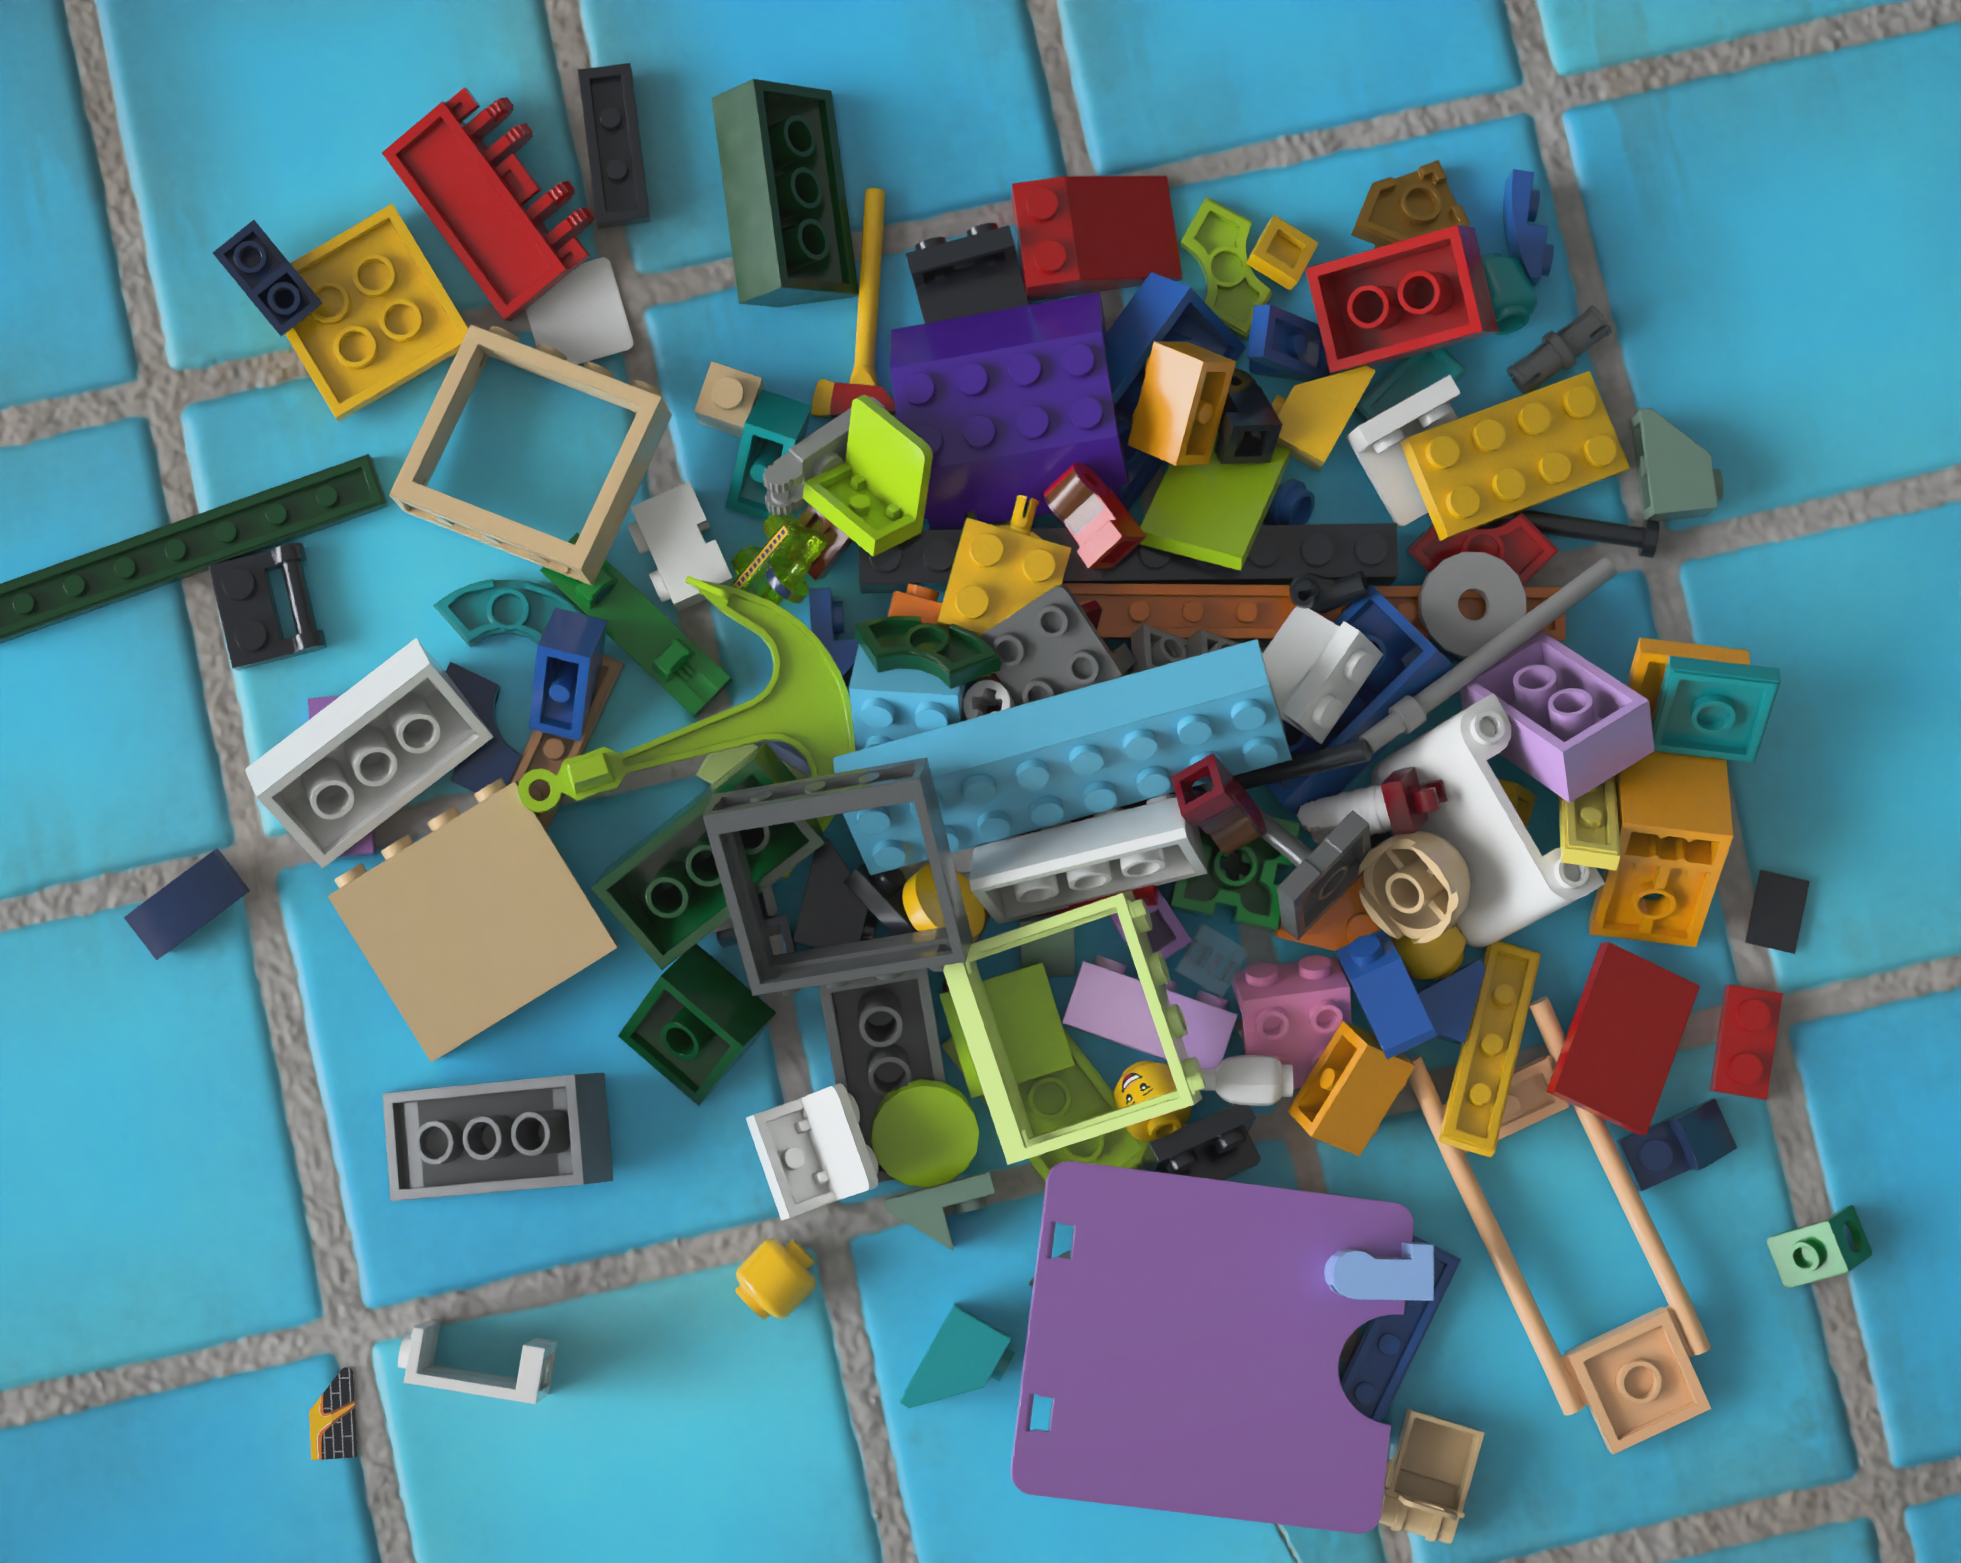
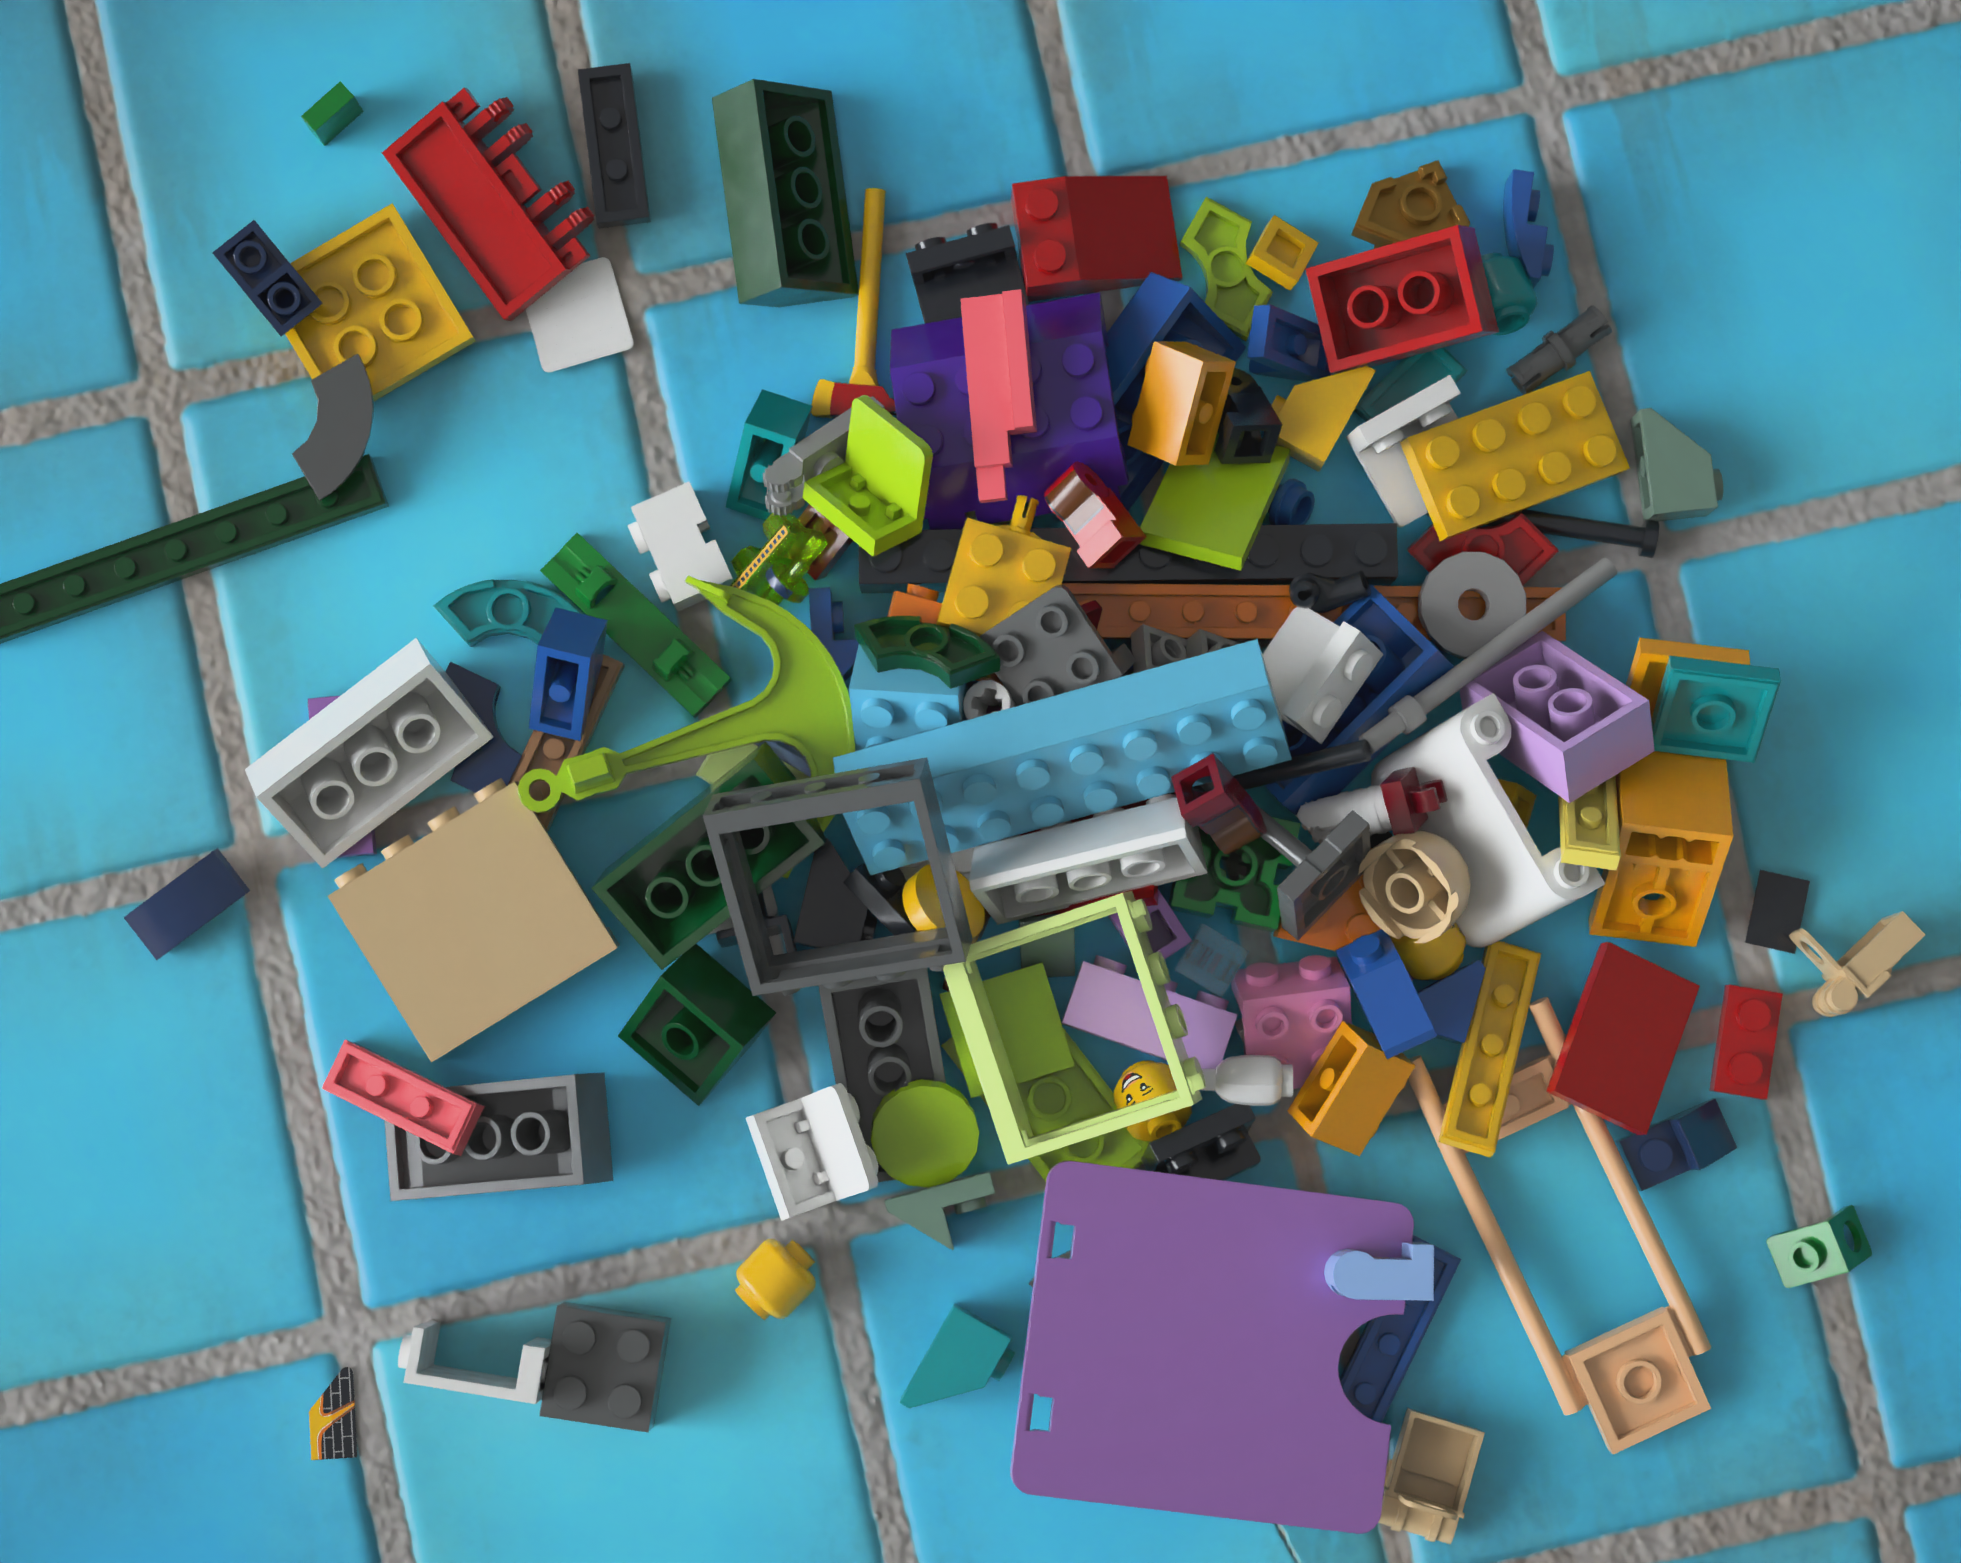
(251, 612): black plate -> none
(332, 113): none -> green tile
(341, 427): none -> dark grey tile
(403, 1097): none -> coral tile
(605, 1367): none -> dark grey brick
(618, 491): tan window -> none
(727, 398): tan brick -> none
(997, 384): none -> coral piece
(1863, 966): none -> tan piece

